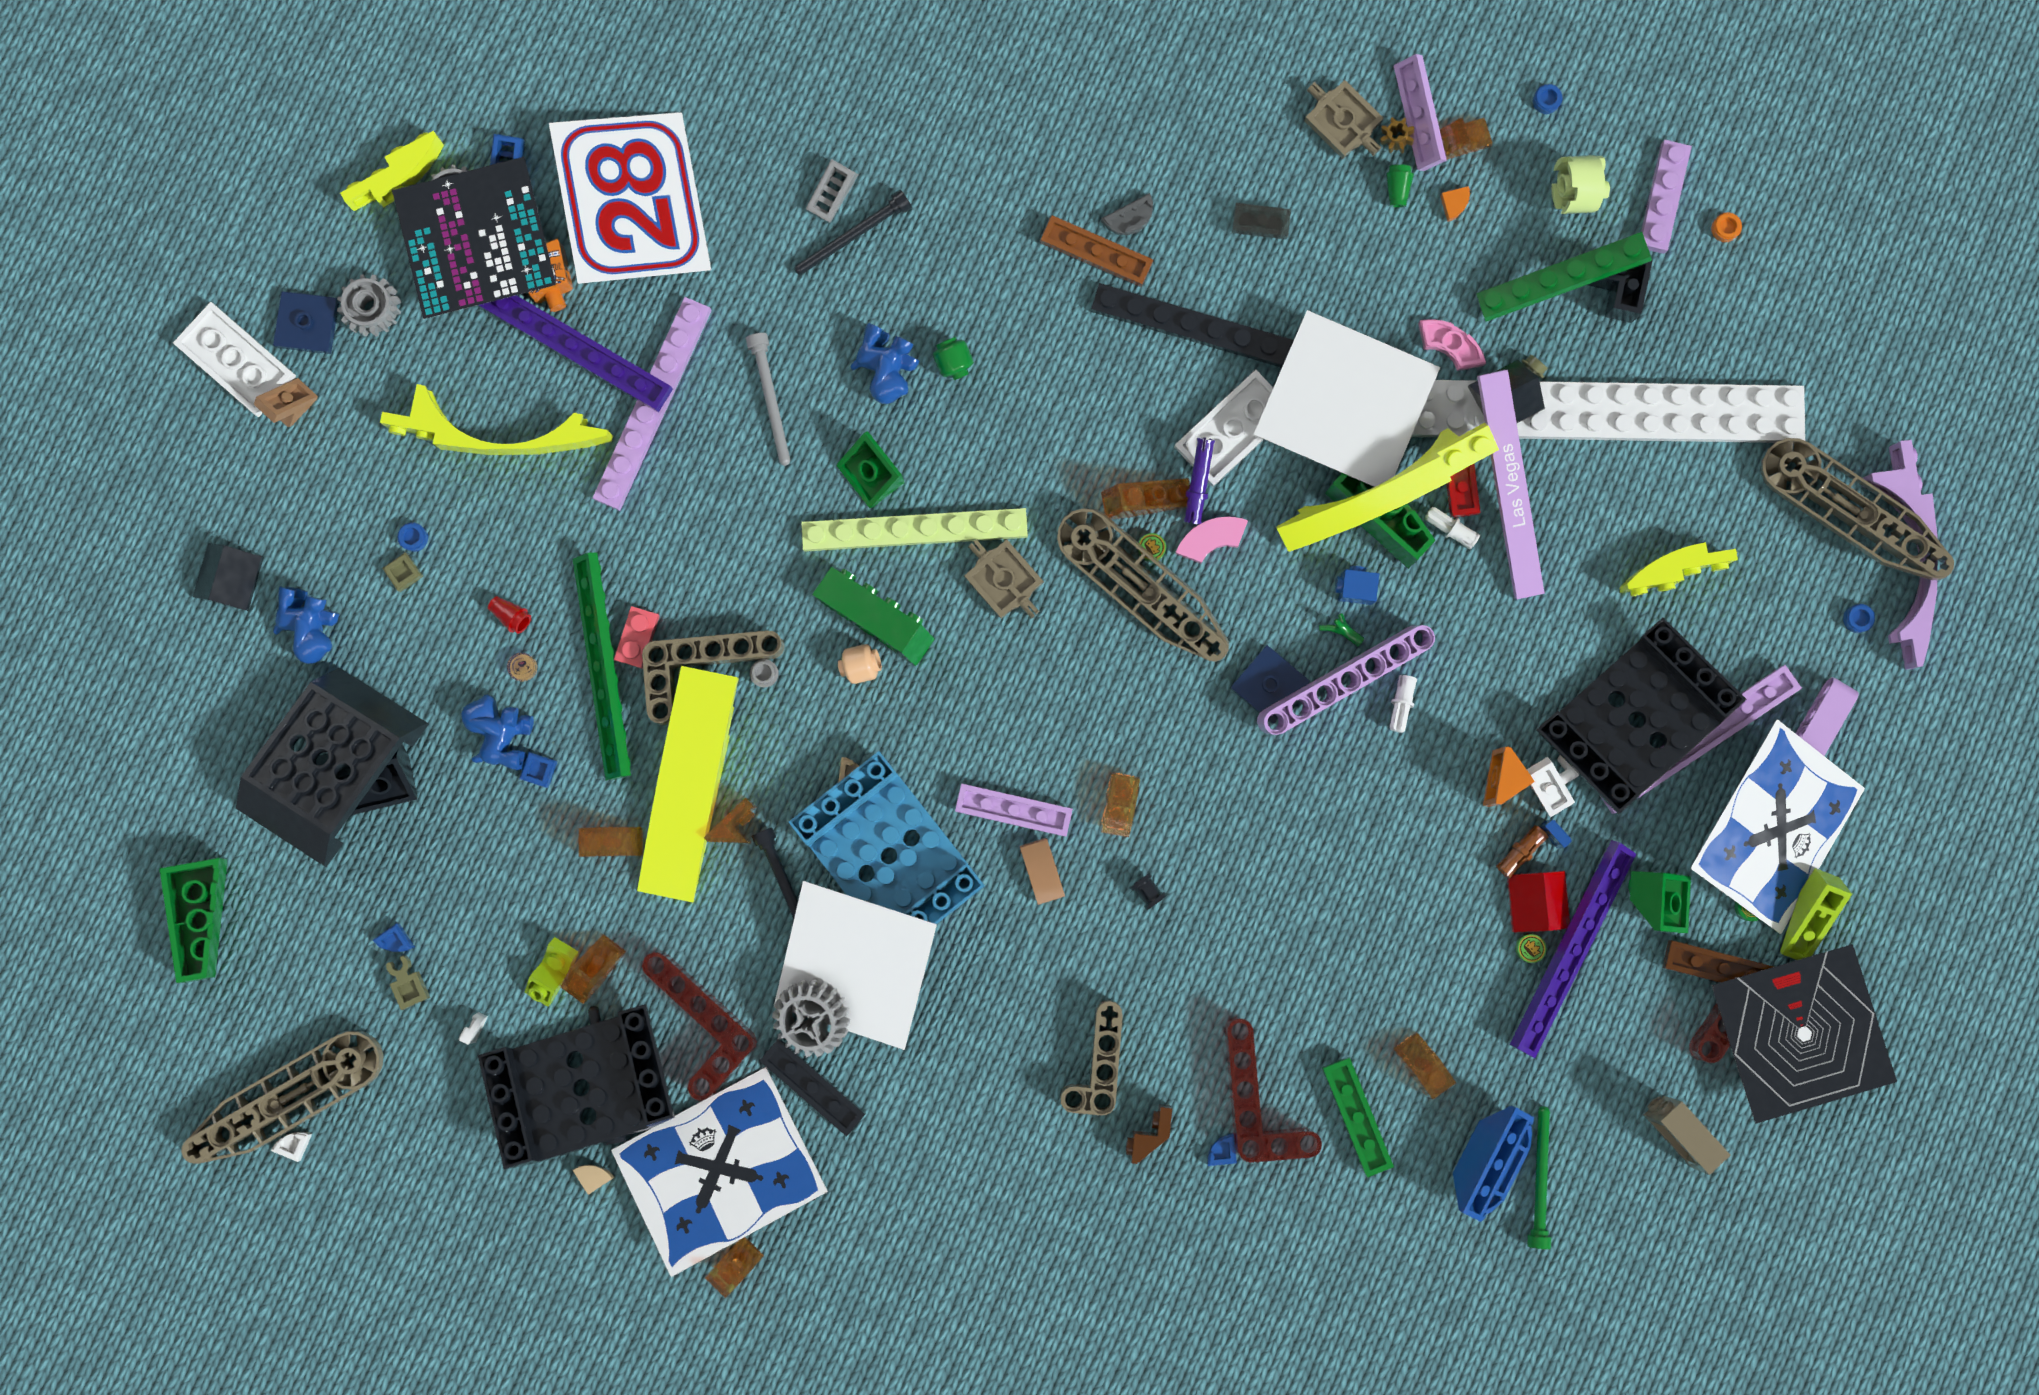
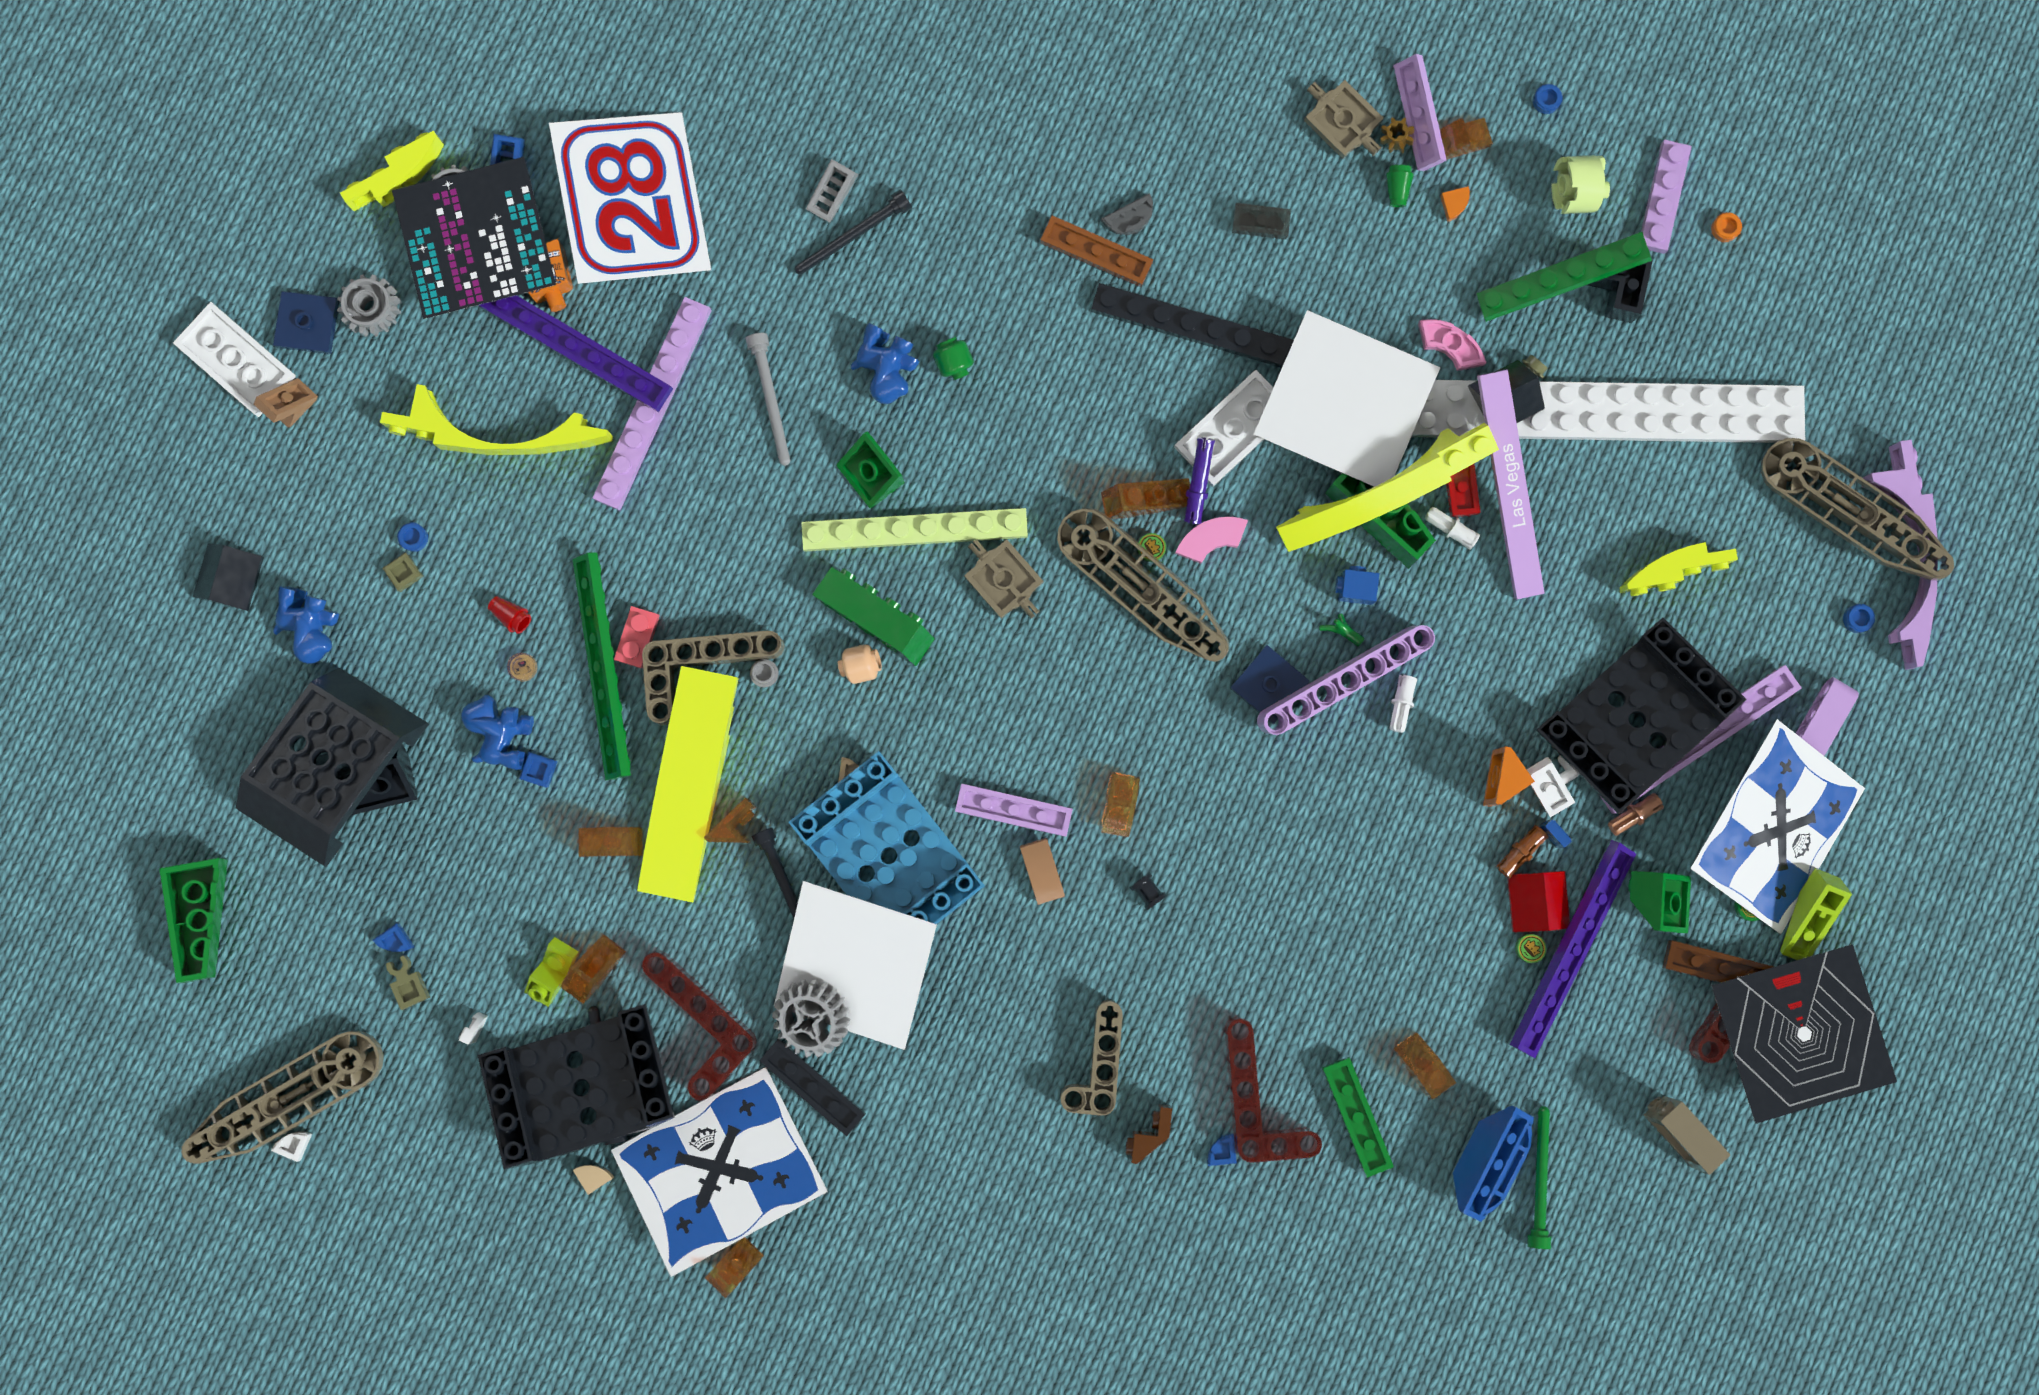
(1636, 814): none -> nougat axle

